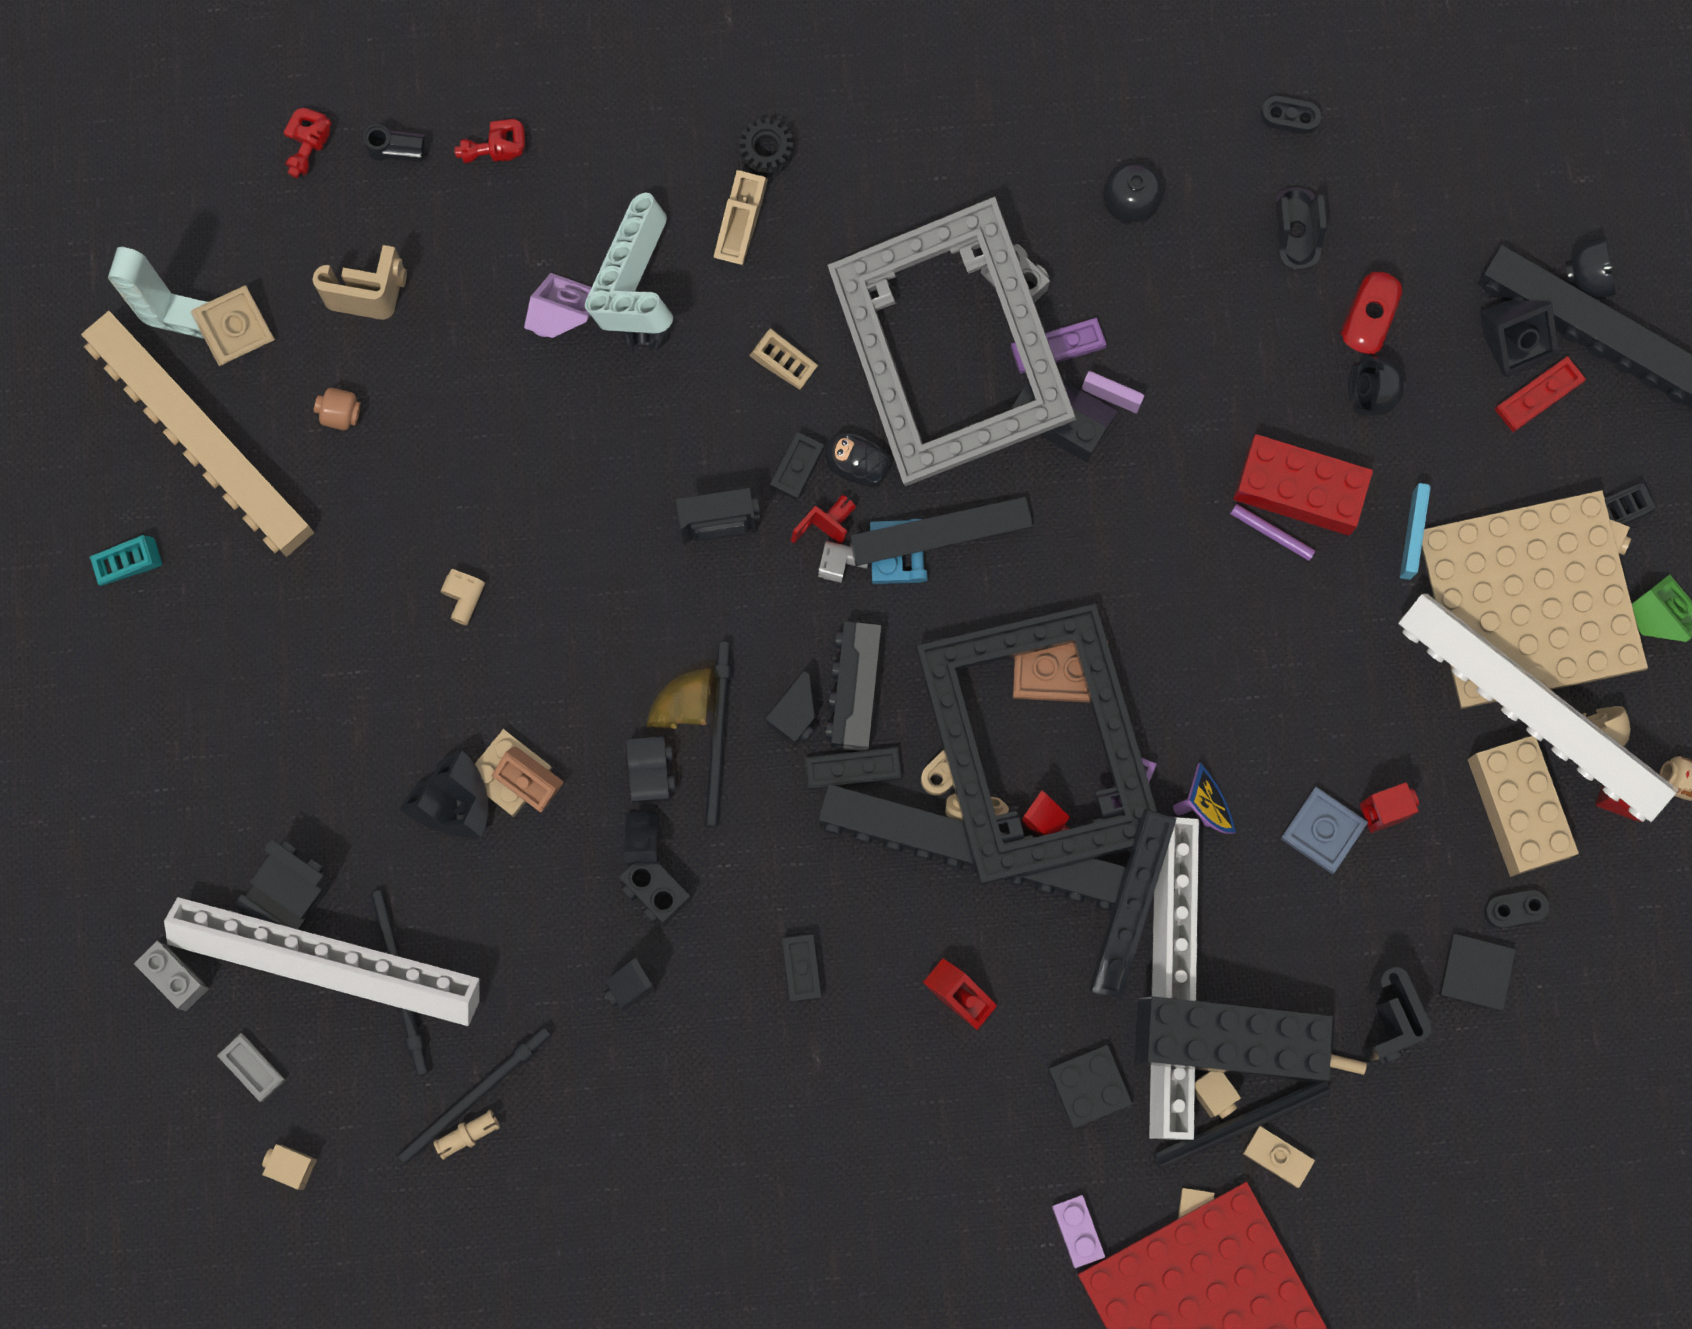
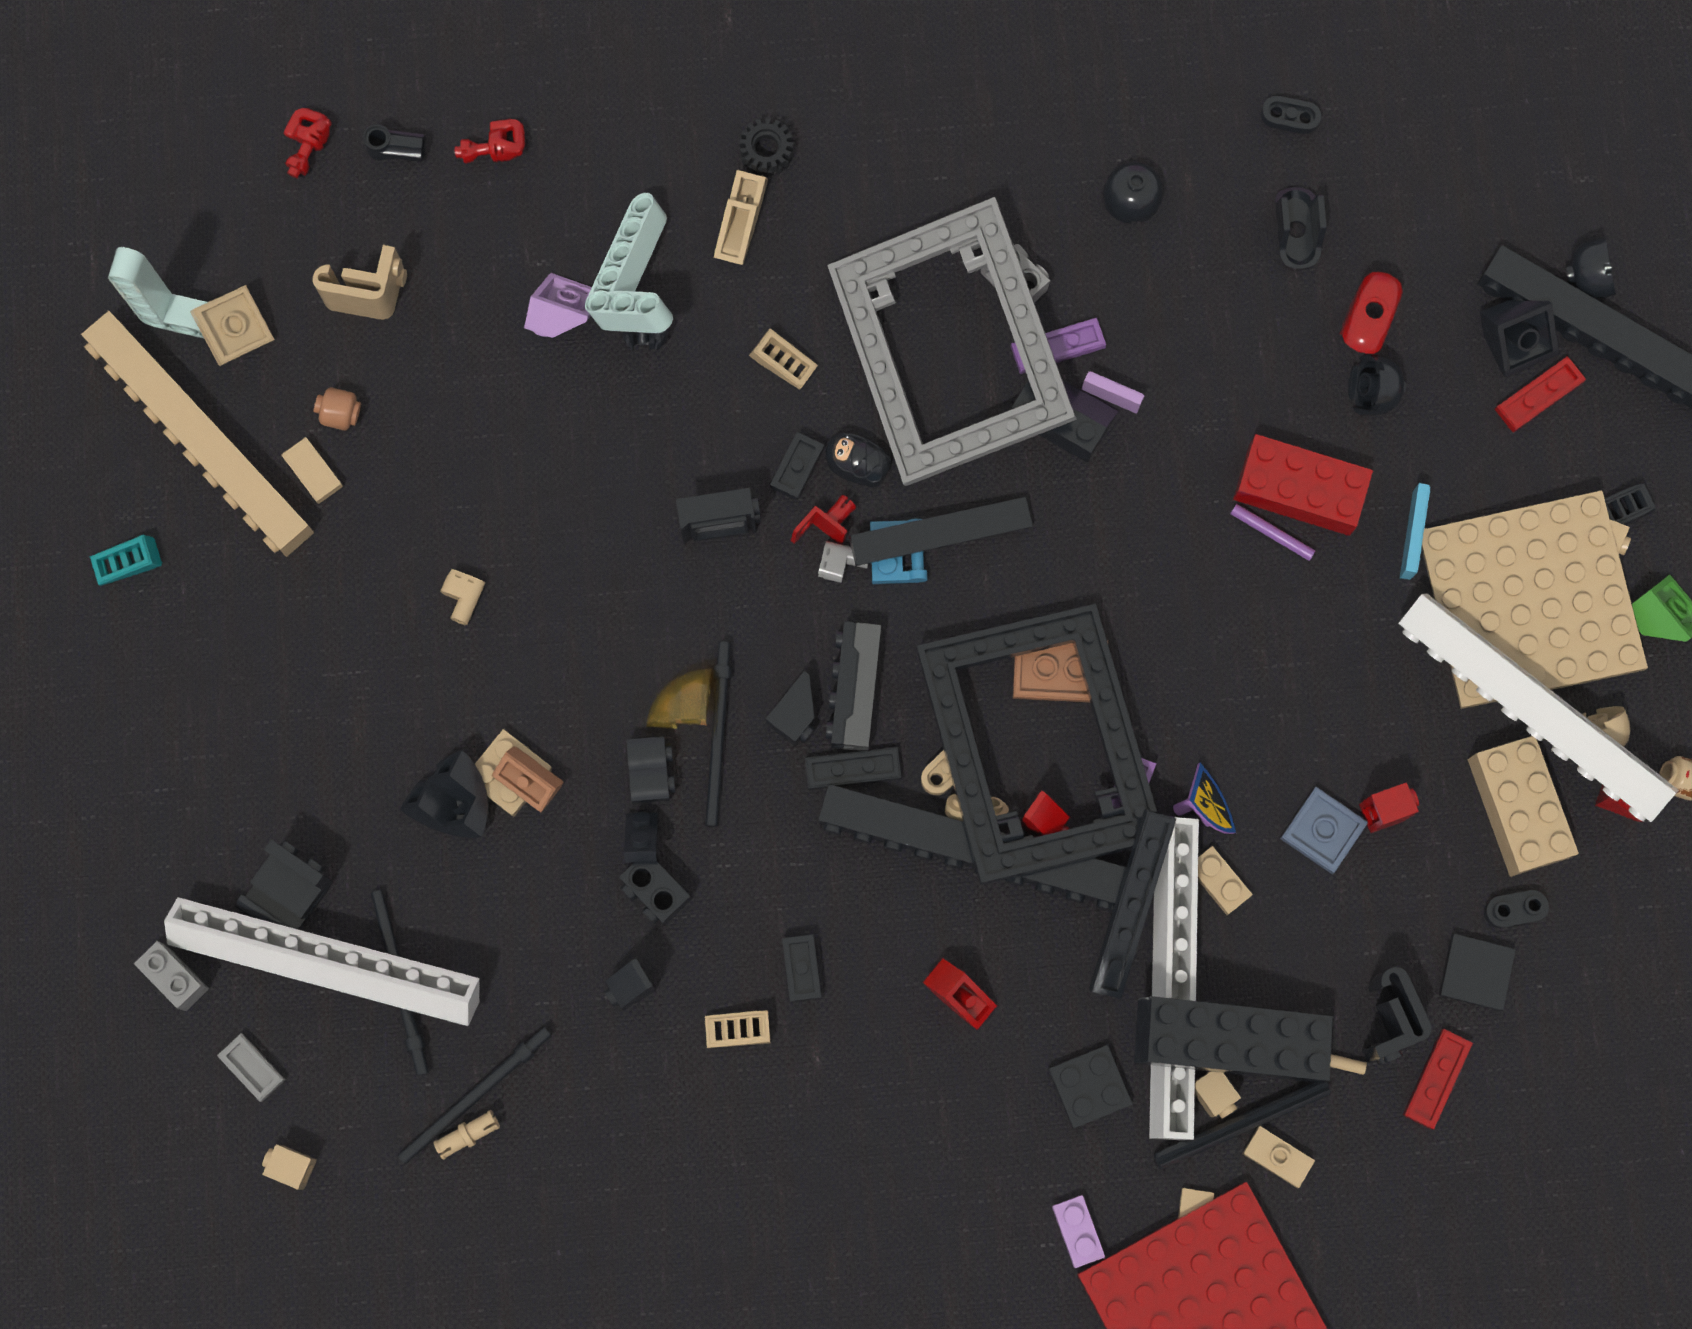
(312, 470): none -> tan tile
(764, 1037): none -> tan slope
(1221, 881): none -> tan plate
(1437, 1079): none -> red tile

